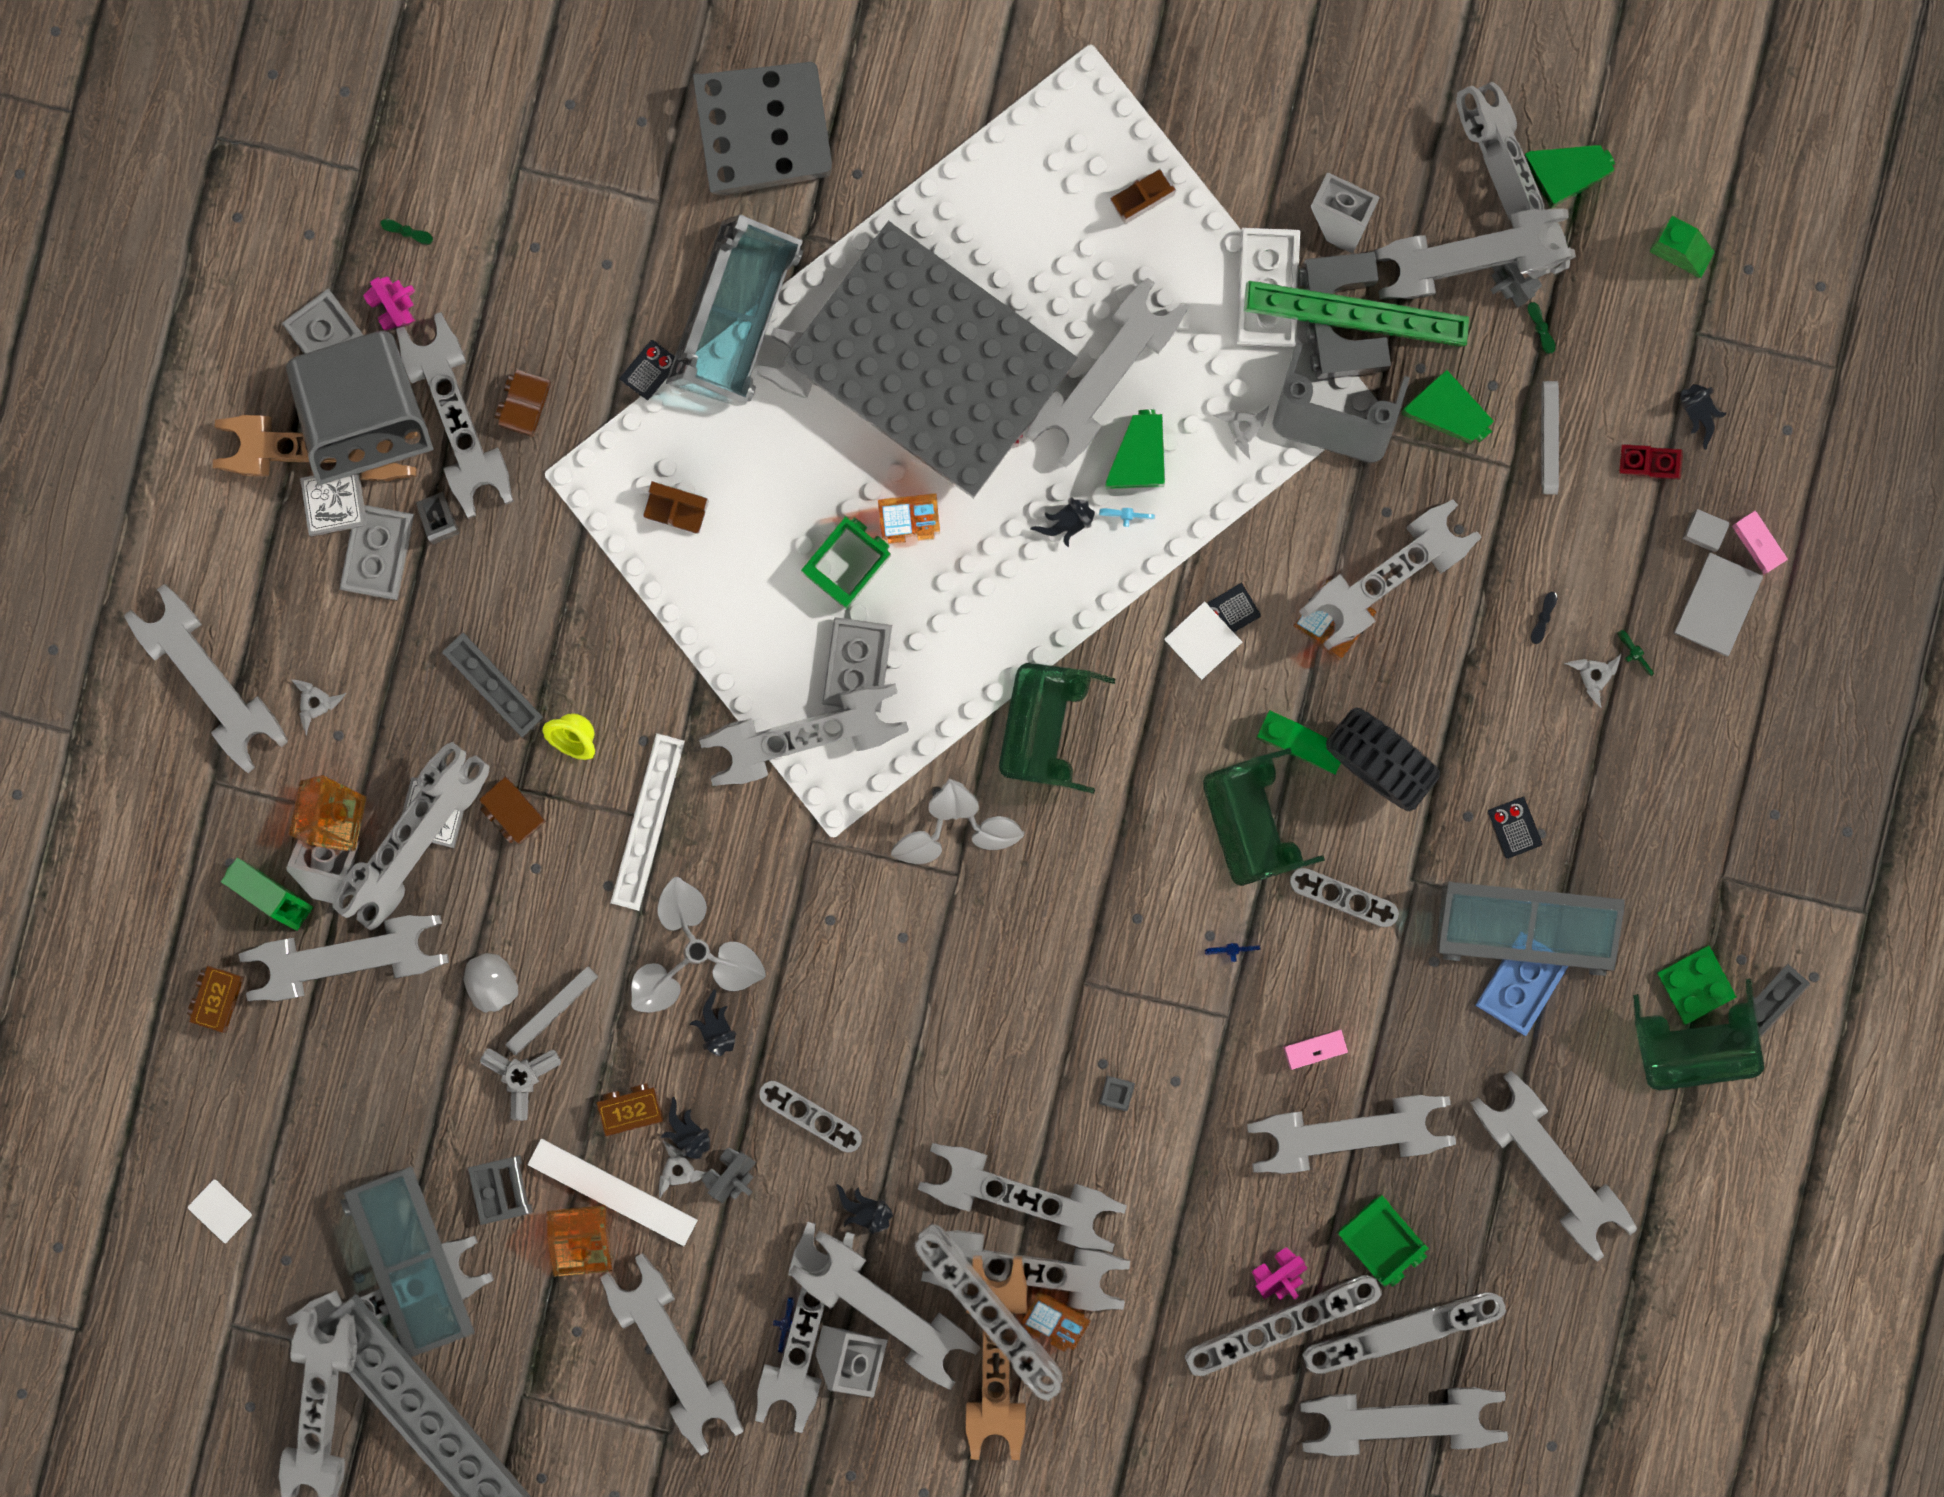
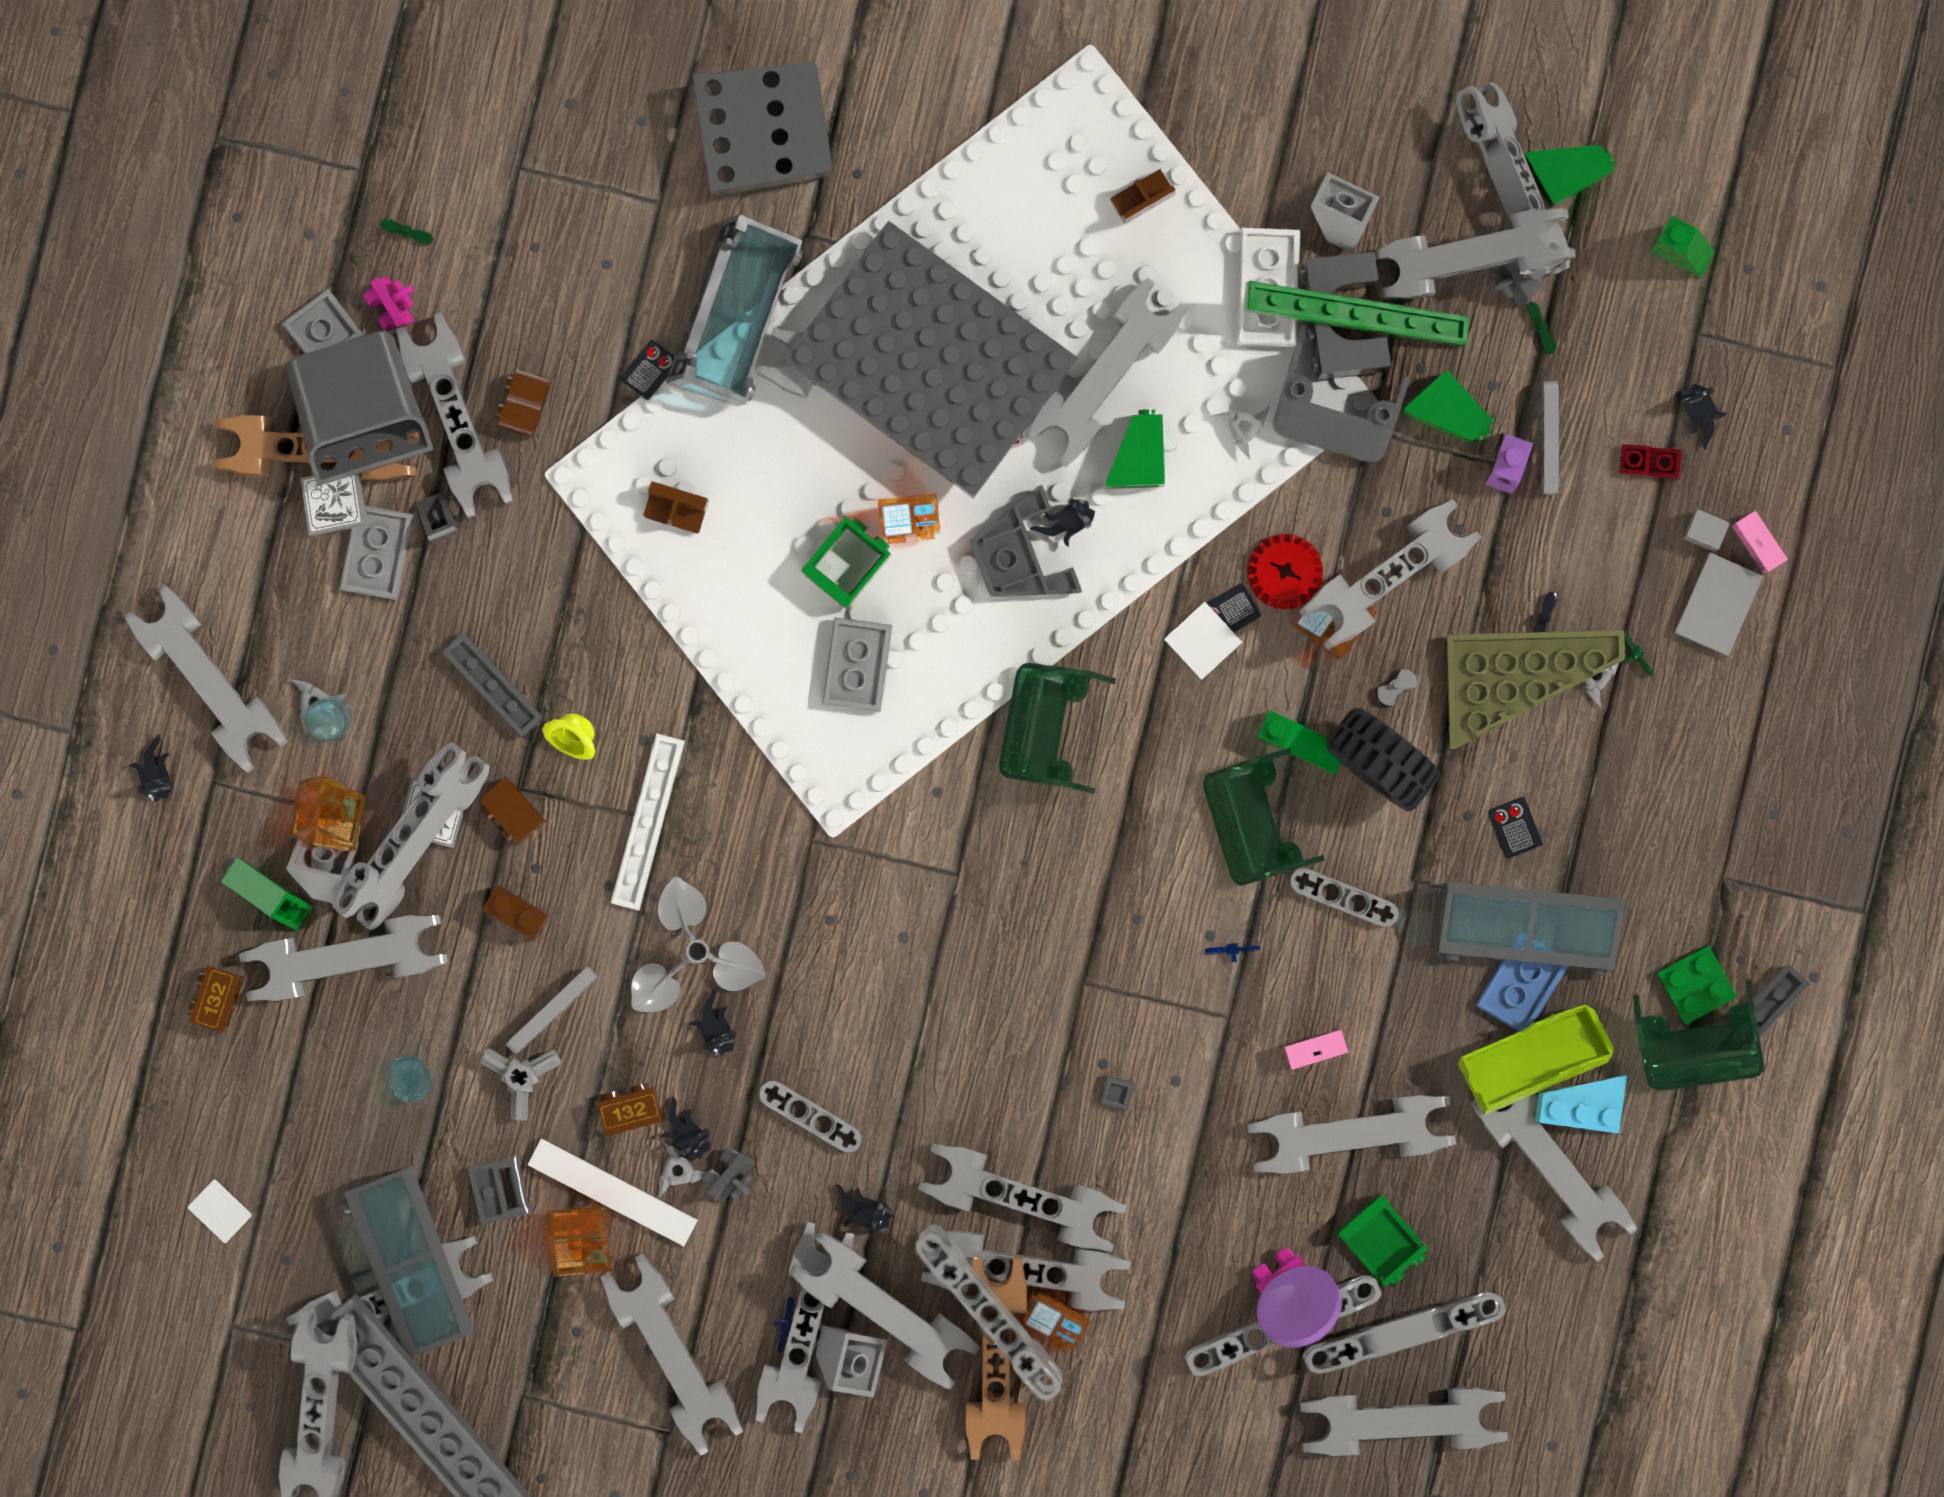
(154, 778): none -> black piece
(328, 719): none -> clear light blue hair
(410, 1079): none -> clear light blue hair
(490, 982): light grey hair -> none
(516, 912): none -> reddish brown brick
(751, 748): light grey piece -> none
(949, 803): light grey plant -> none
(1009, 558): none -> dark grey wing
(1126, 514): medium azure piece -> none
(1265, 578): none -> red gear
(1299, 1306): none -> medium lavender piece
(1404, 681): none -> light grey piece
(1509, 463): none -> medium lavender torso
(1511, 673): none -> olive wing
(1536, 1058): none -> lime piece
(1585, 1106): none -> medium azure wing

